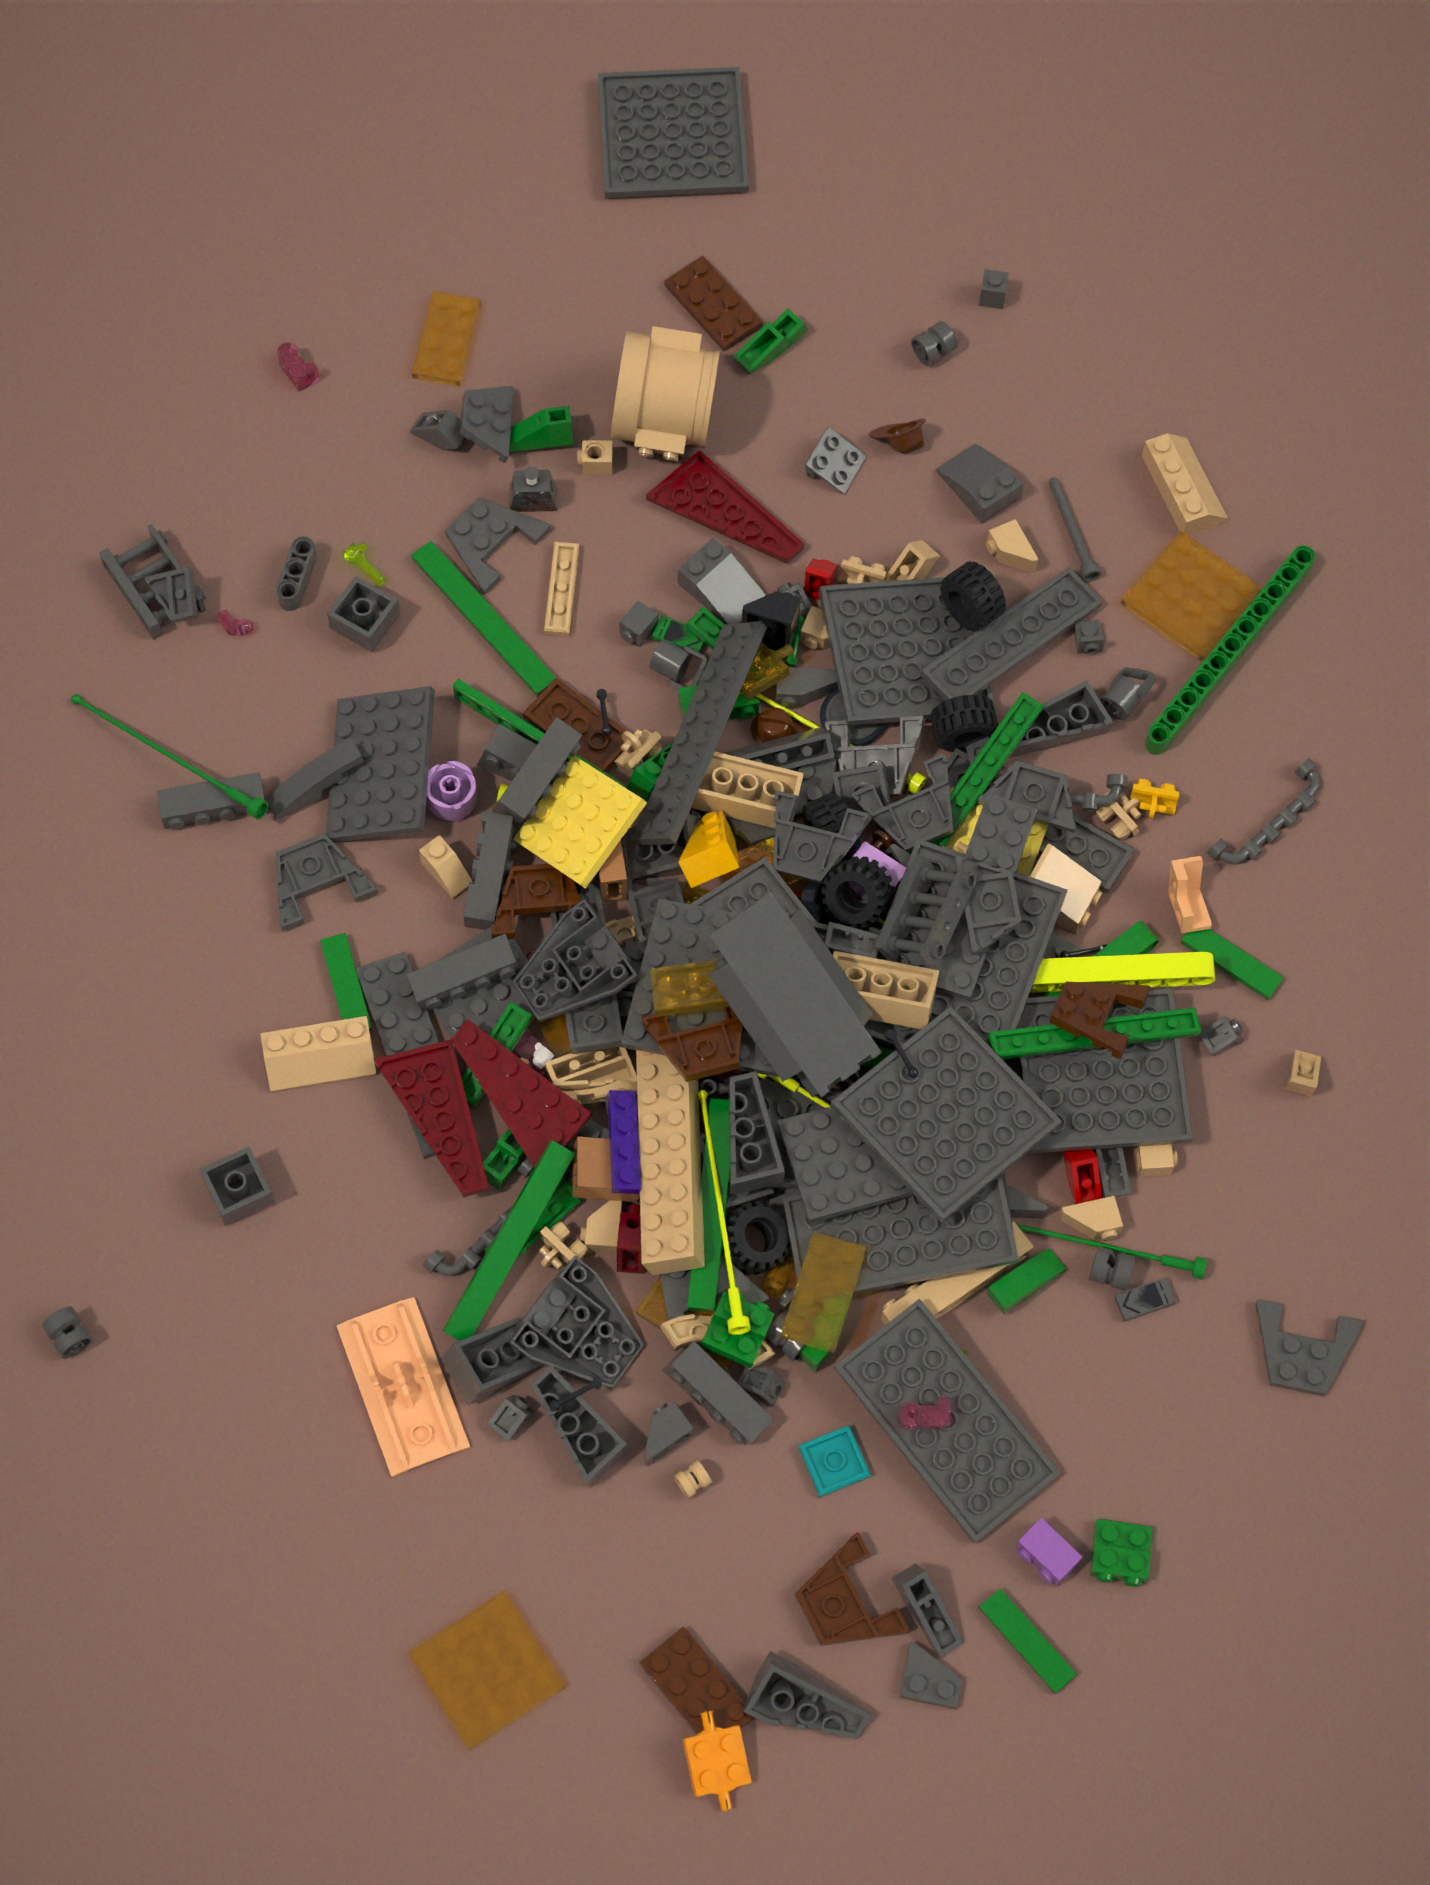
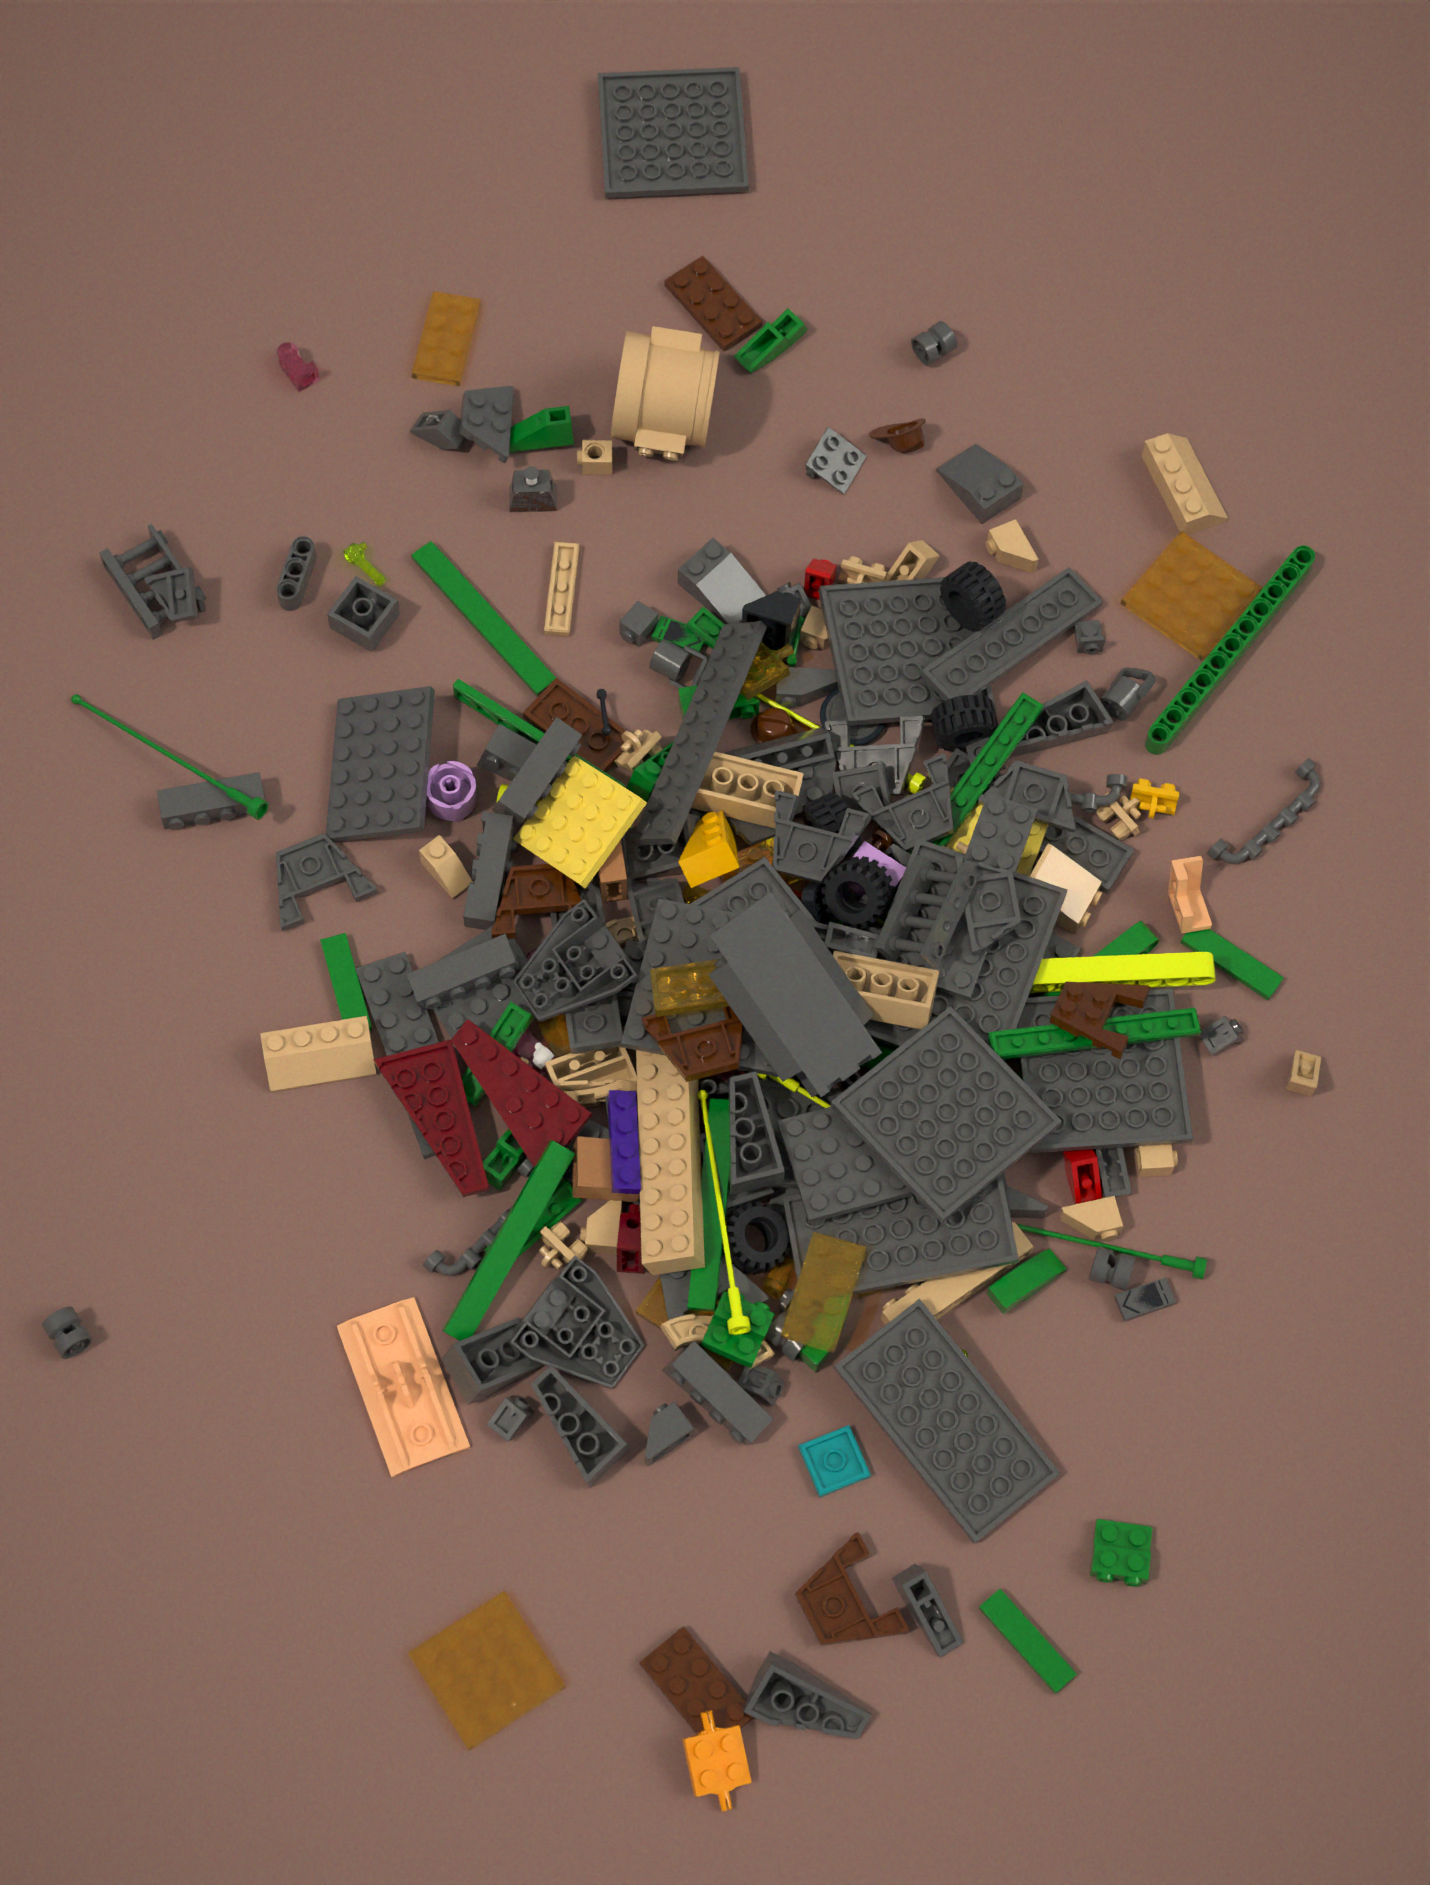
(235, 627): clear pink arm -> none
(237, 1186): dark grey brick -> none
(317, 775): dark grey slope -> none
(483, 530): dark grey wing -> none
(596, 1383): black hinge -> none
(692, 1479): tan wheel -> none
(716, 501): dark red wing -> none
(891, 1036): black hinge -> none
(926, 1416): clear pink leg -> none
(929, 1680): dark grey wing -> none
(993, 289): dark grey brick -> none
(1048, 1552): medium lavender brick -> none
(1065, 954): black hinge -> none
(1089, 569): dark grey piece -> none
(1301, 1361): dark grey wing -> none

